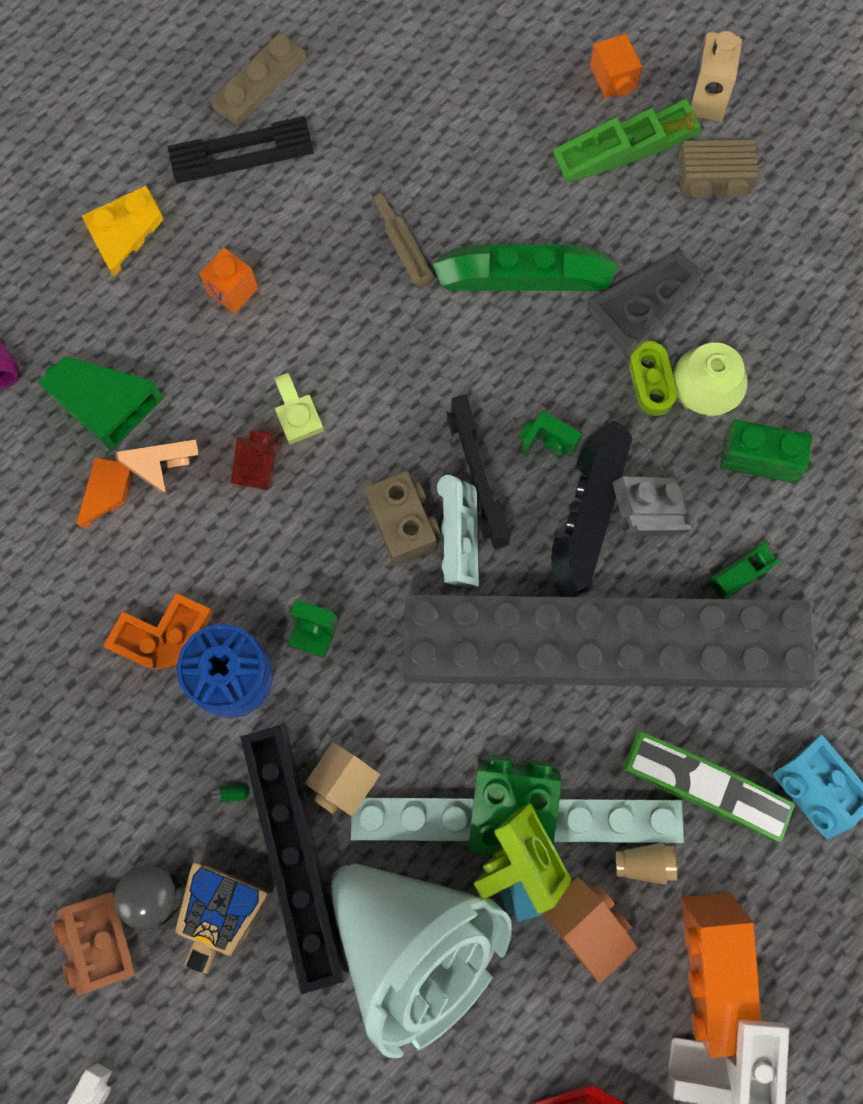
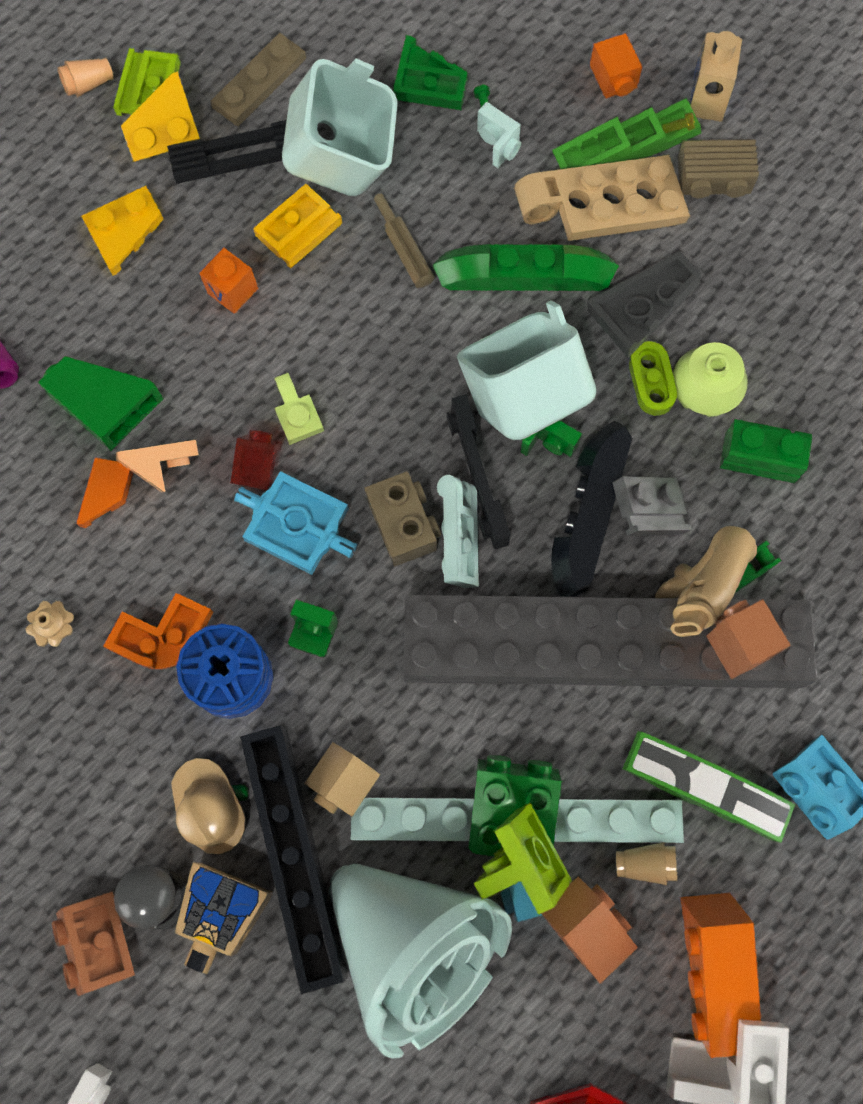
(49, 623): none -> tan plant
(84, 75): none -> light nougat cone
(141, 77): none -> lime plate
(160, 121): none -> yellow wing
(207, 807): none -> tan piece
(295, 522): none -> medium azure plate
(298, 225): none -> yellow plate
(362, 122): none -> light aqua piece
(428, 78): none -> green wing
(481, 92): none -> green piece
(499, 131): none -> light aqua bracket
(528, 373): none -> light aqua piece
(546, 192): none -> tan hinge
(711, 583): none -> tan piece
(746, 637): none -> nougat brick

